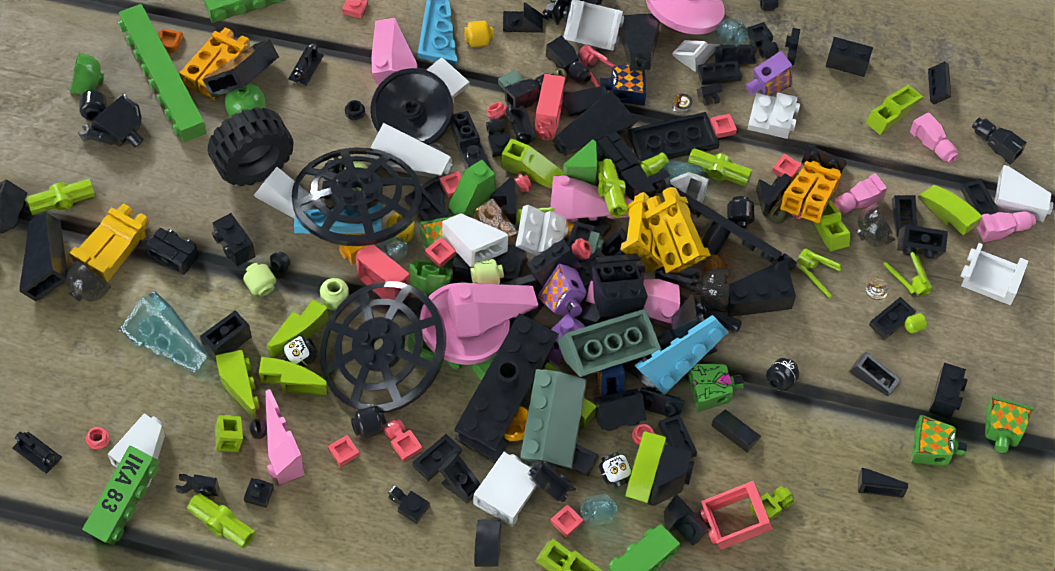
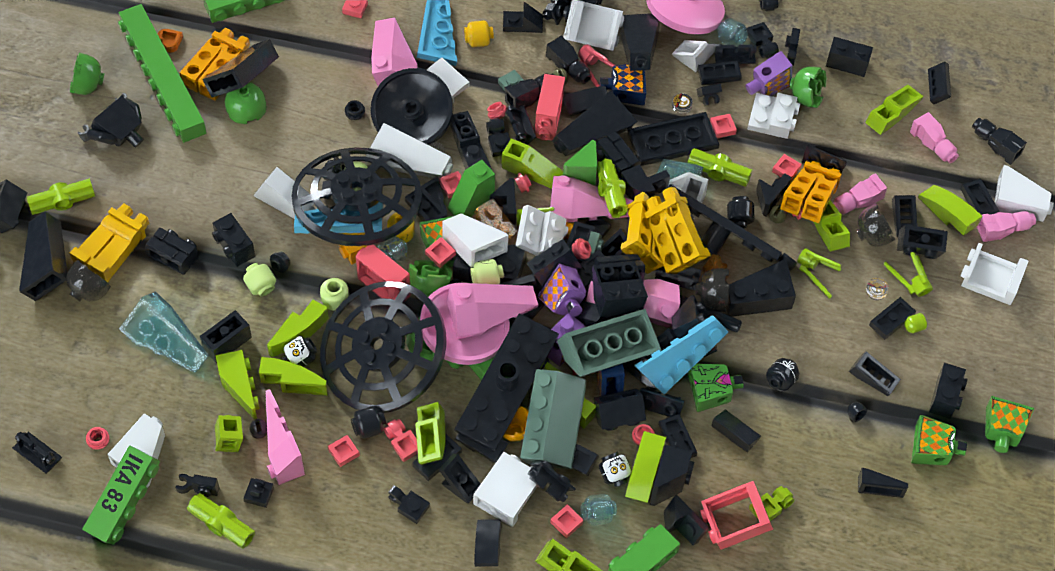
(92, 104): black head -> none
(250, 146): black tyre -> none
(306, 65): black hinge -> none
(430, 432): none -> lime slope
(654, 165): lime cone -> none
(808, 86): none -> bright green cylinder
(856, 411): none -> black hinge

